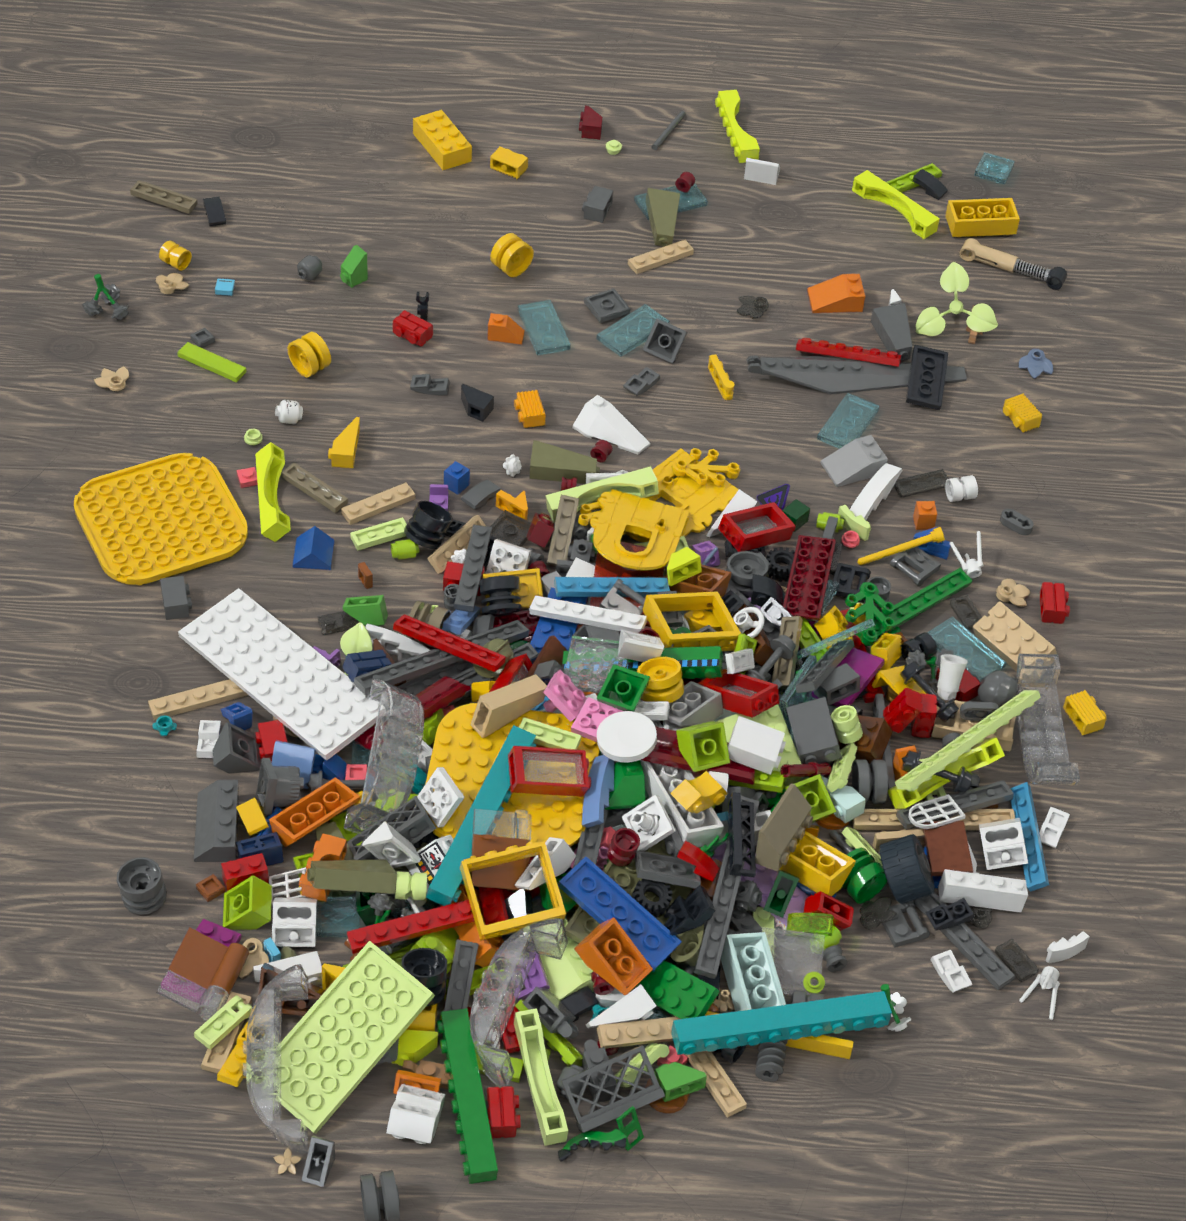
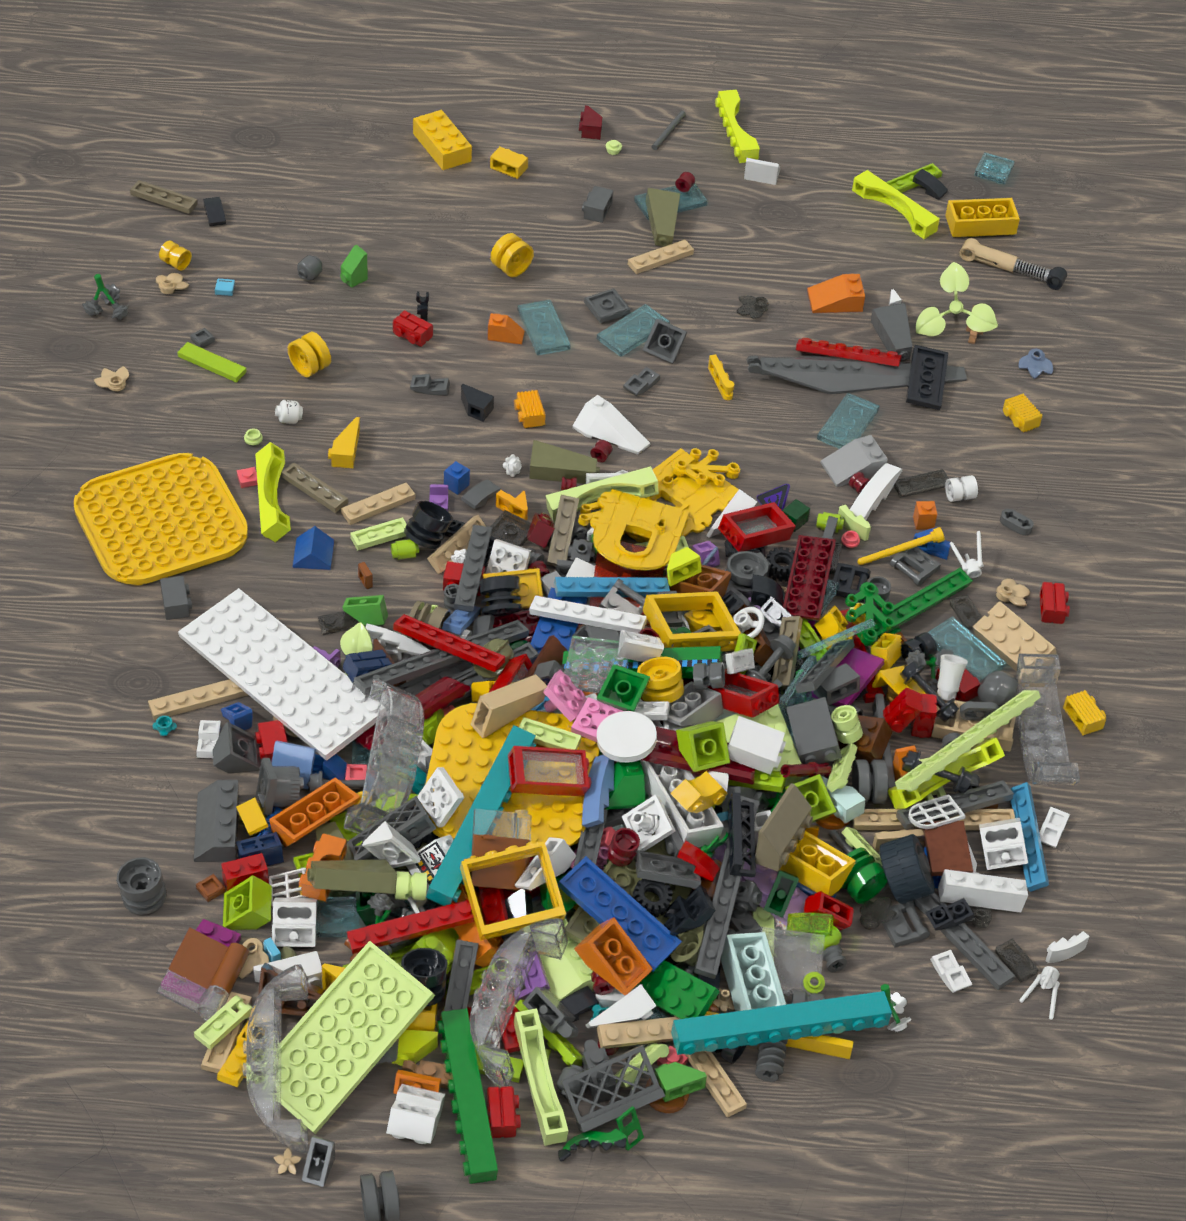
(709, 675): none -> dark grey wheel
(858, 482): none -> dark red wheel

